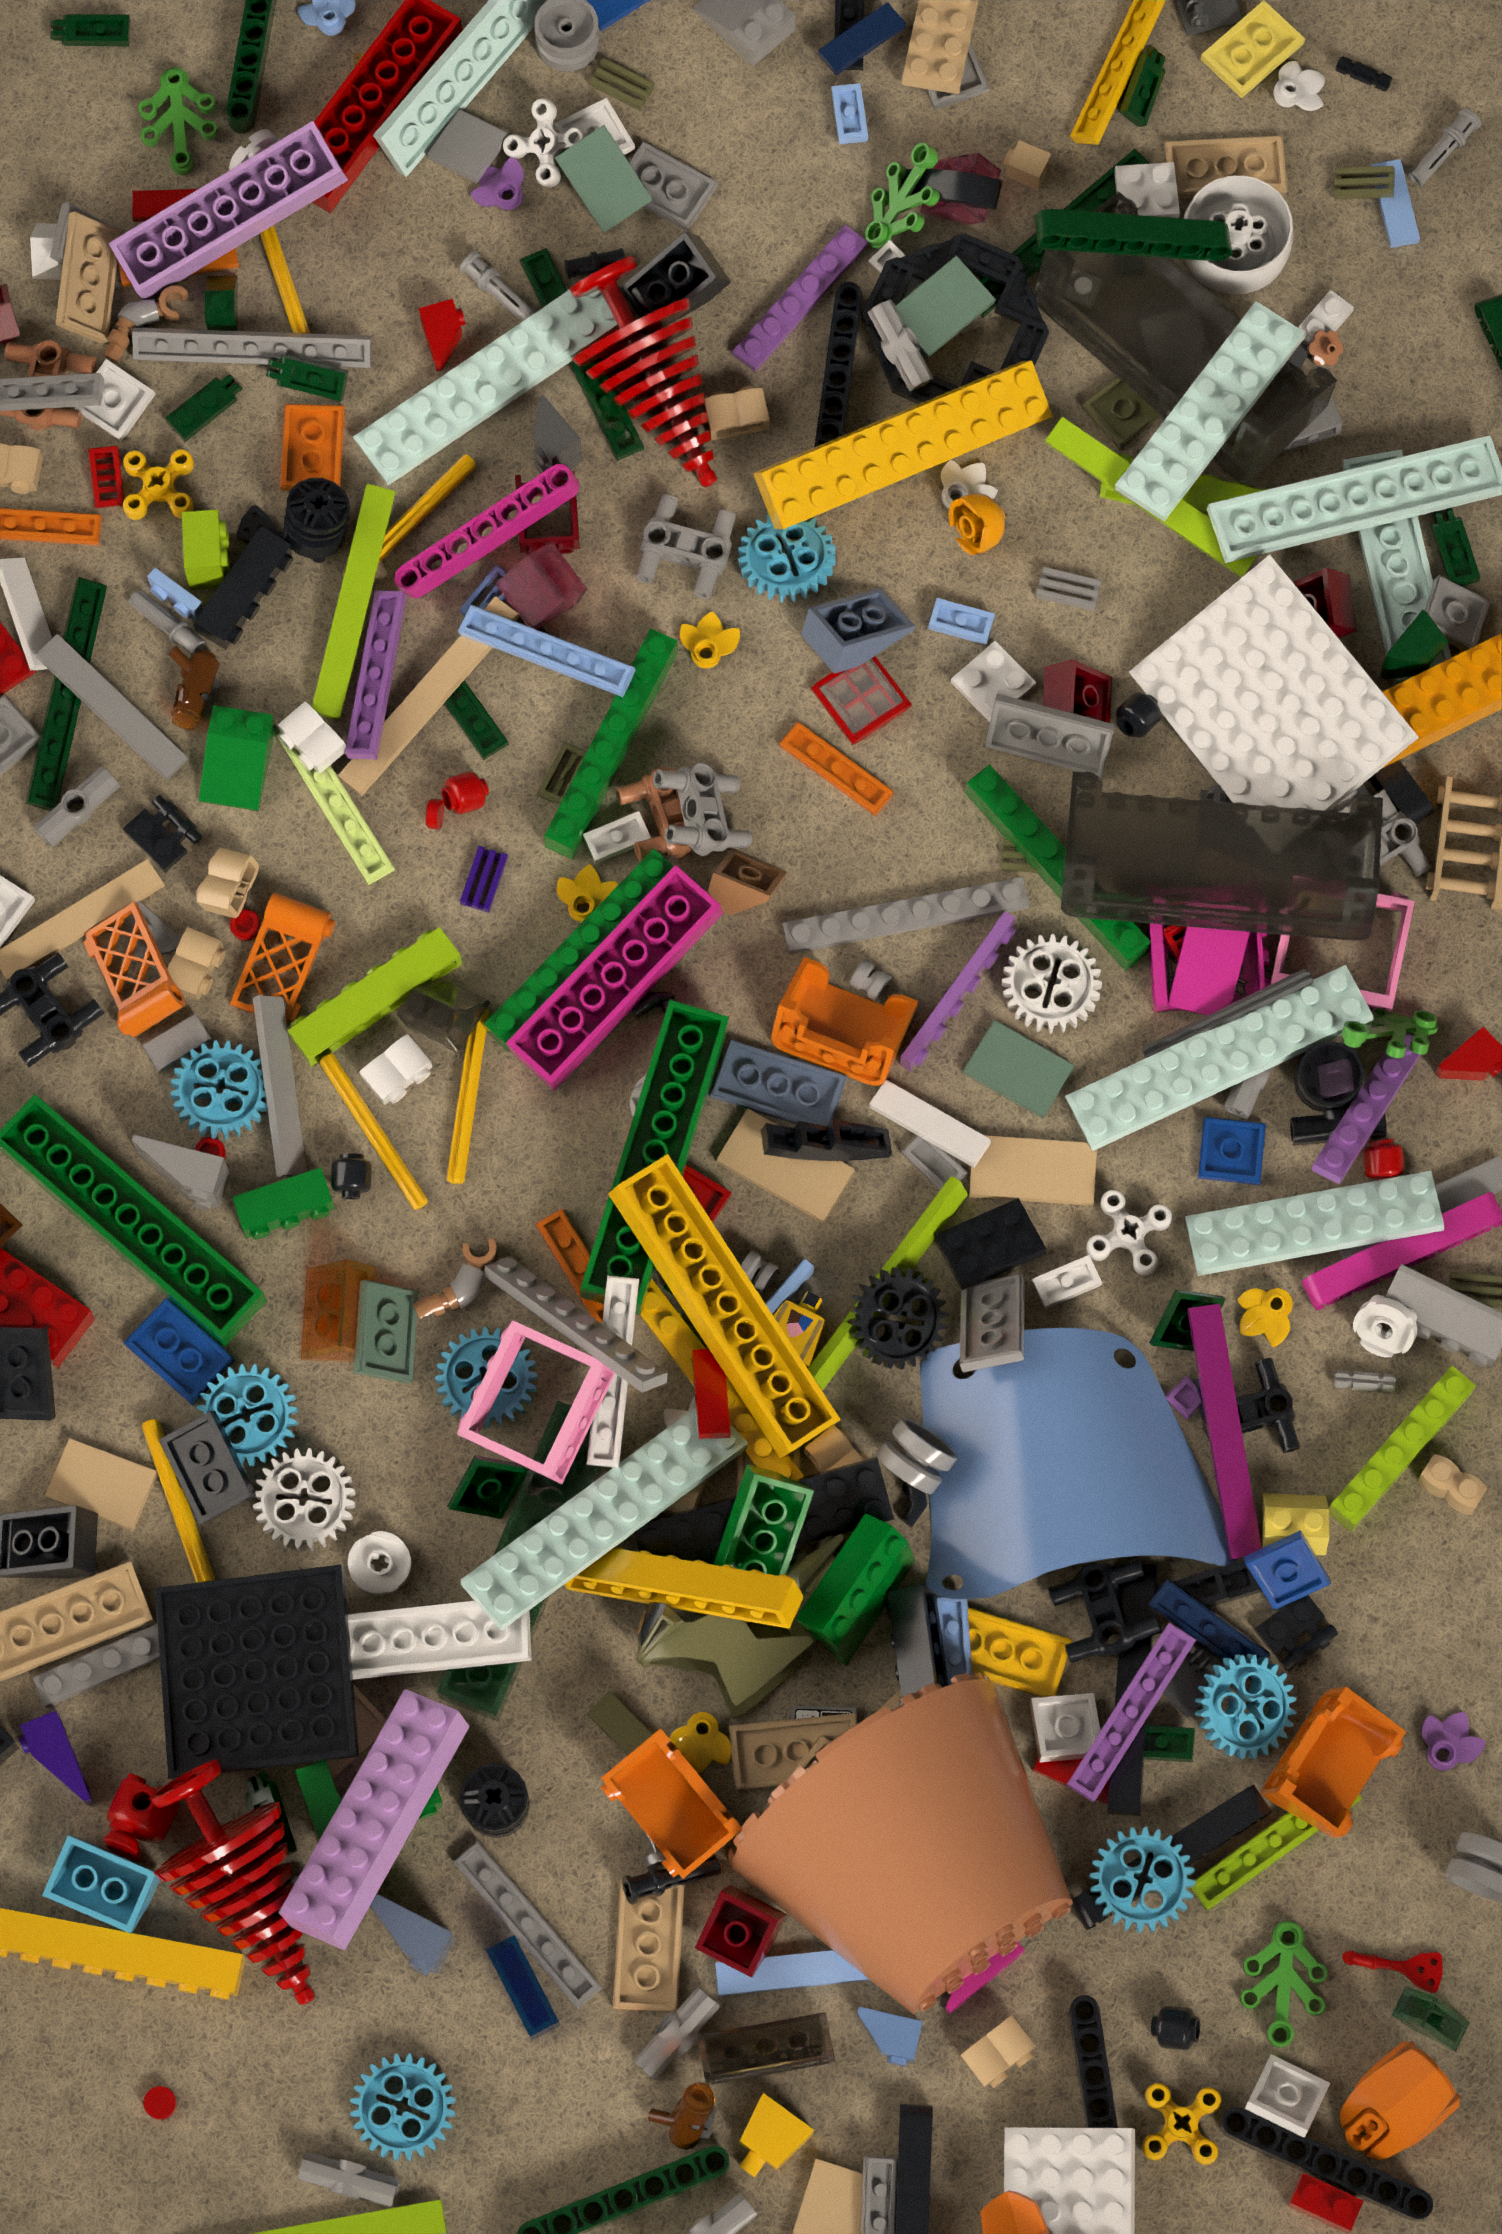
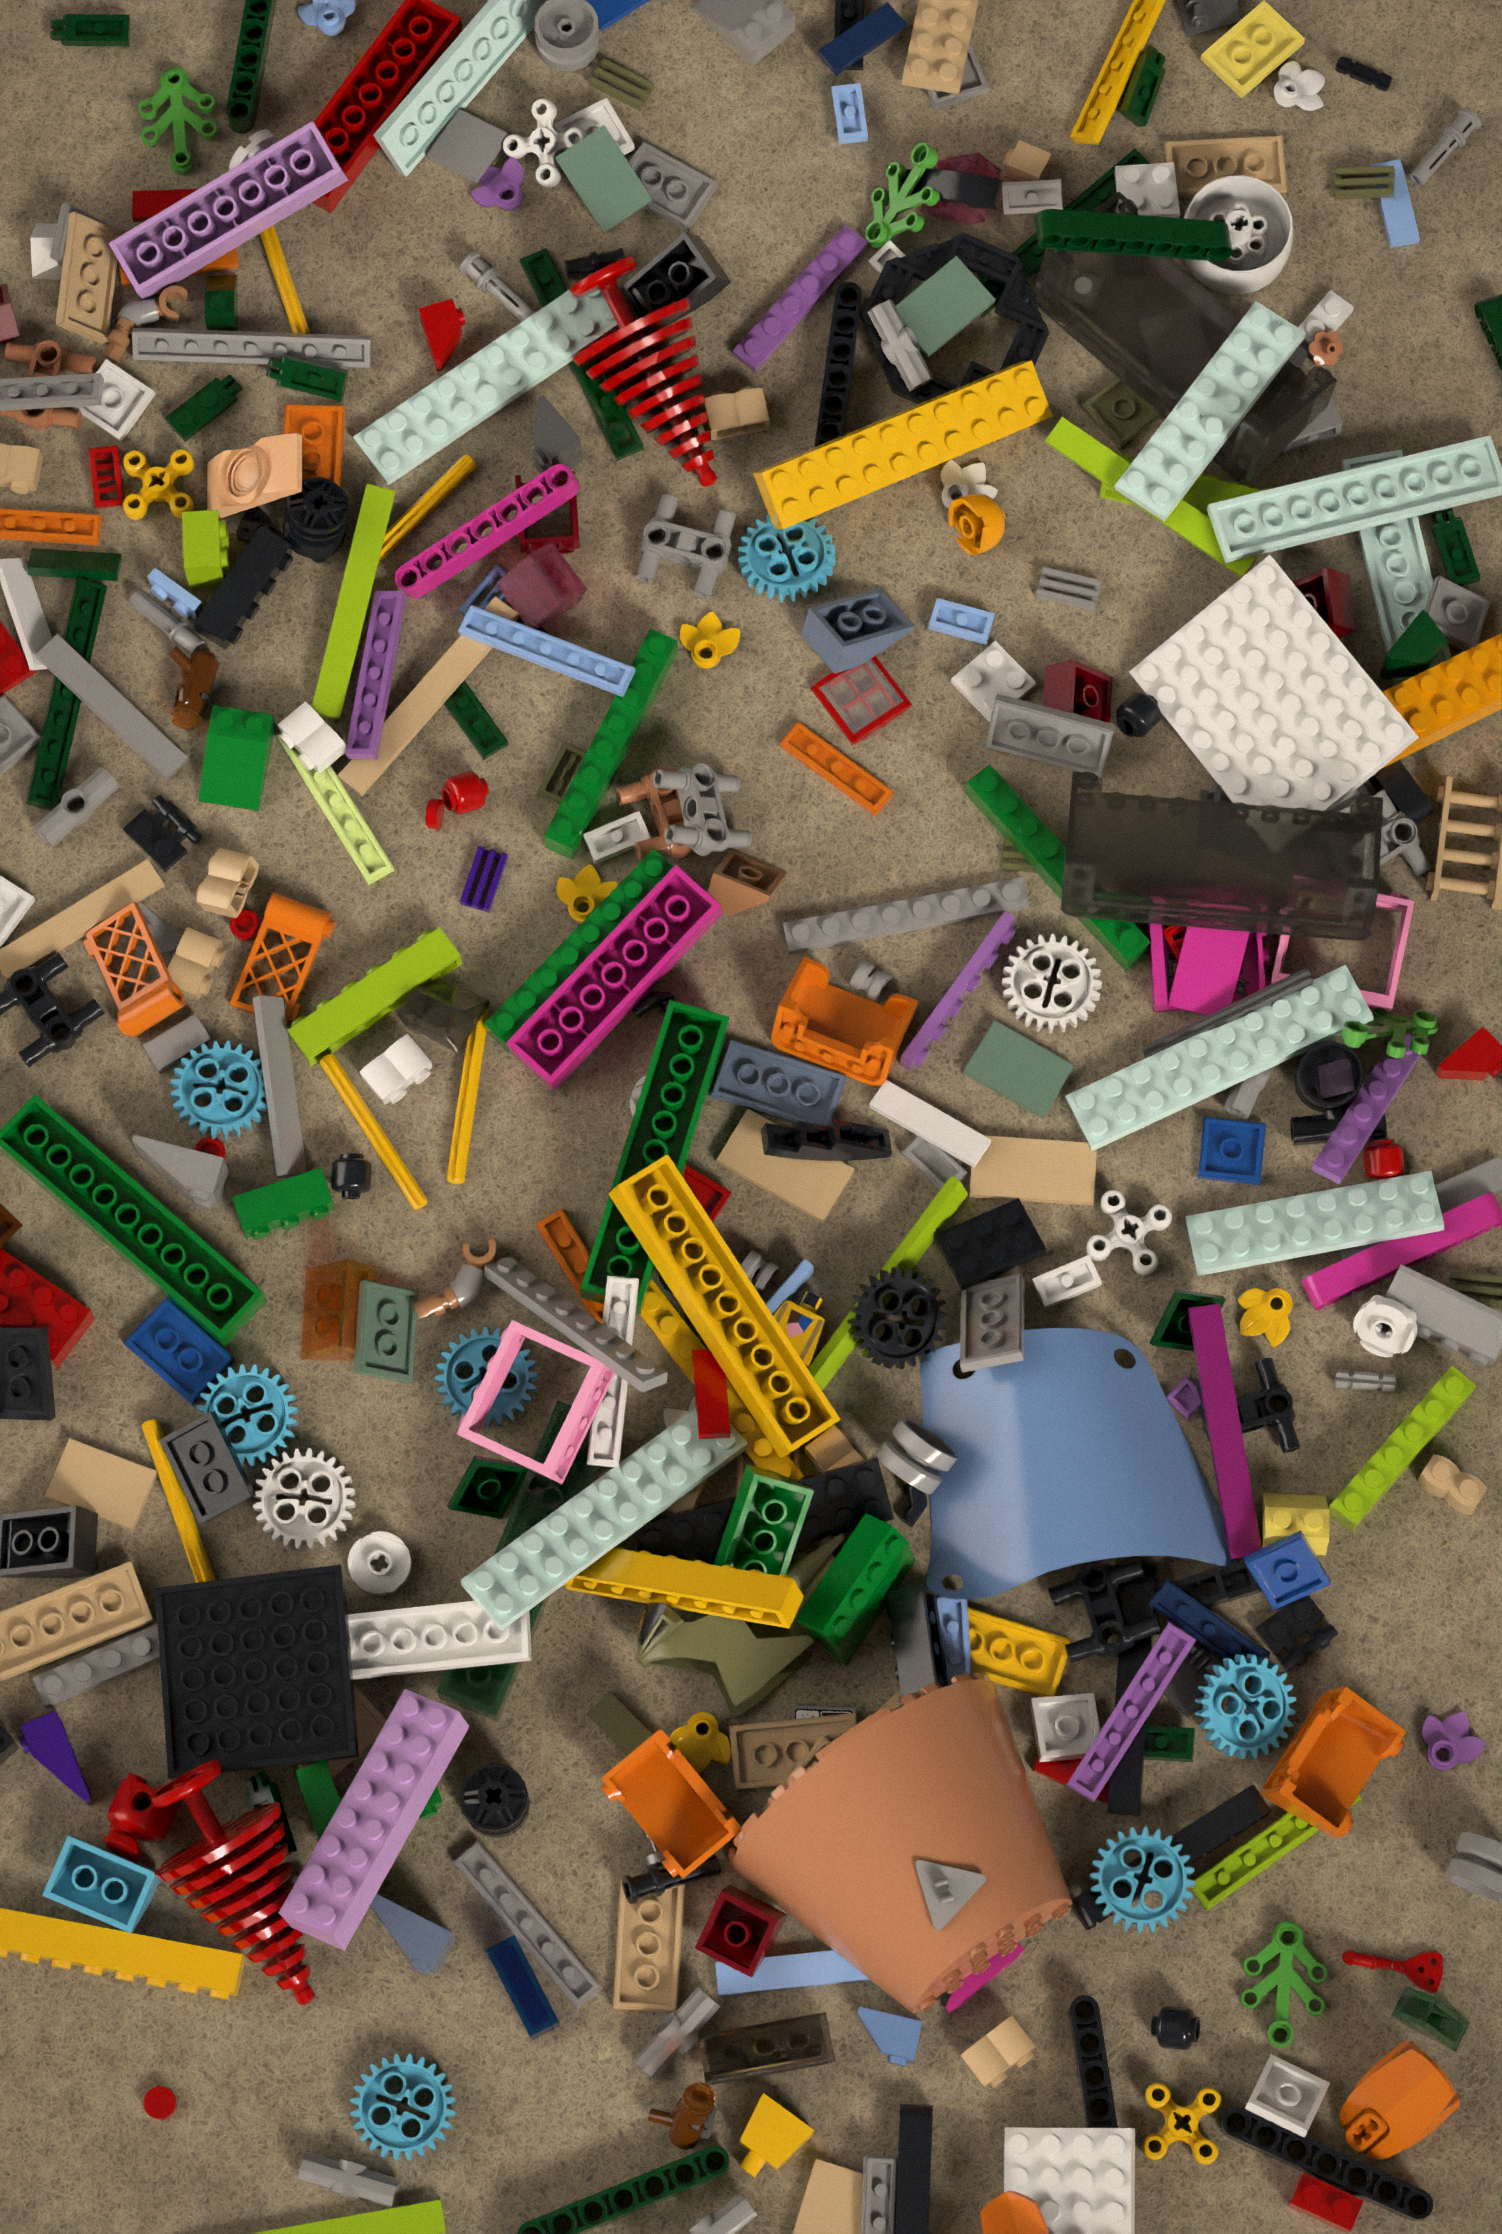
(74, 564): none -> dark green tile
(255, 474): none -> light nougat slope
(946, 1889): none -> light grey piece
(1032, 196): none -> white plate

